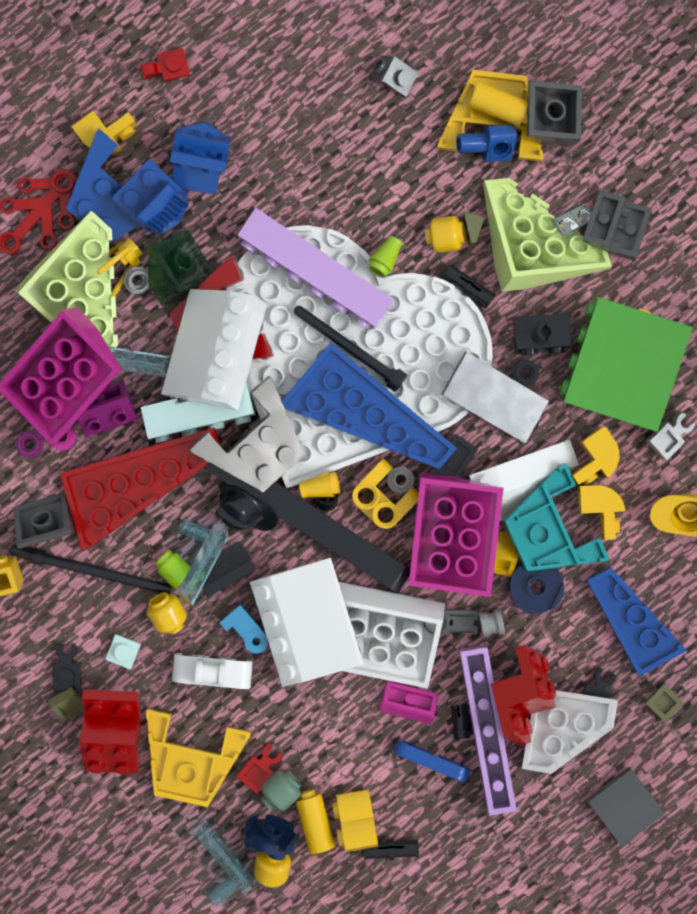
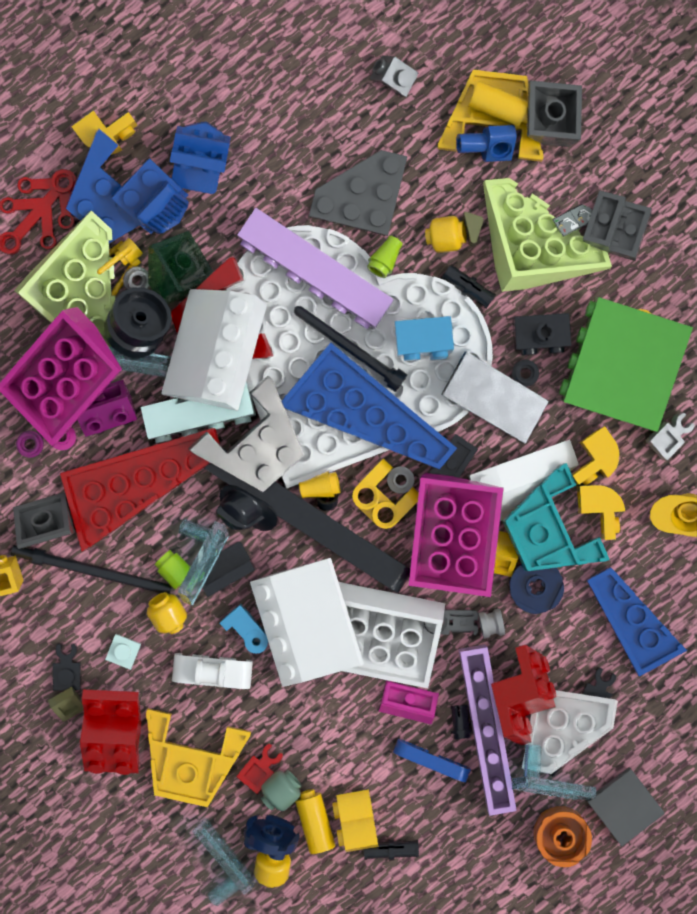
(137, 322): none -> black wheel
(171, 66): red plate -> none
(363, 194): none -> dark grey plate
(424, 336): none -> dark azure brick
(533, 783): none -> clear light blue piece
(573, 847): none -> orange brick
(664, 702): olive plate -> none

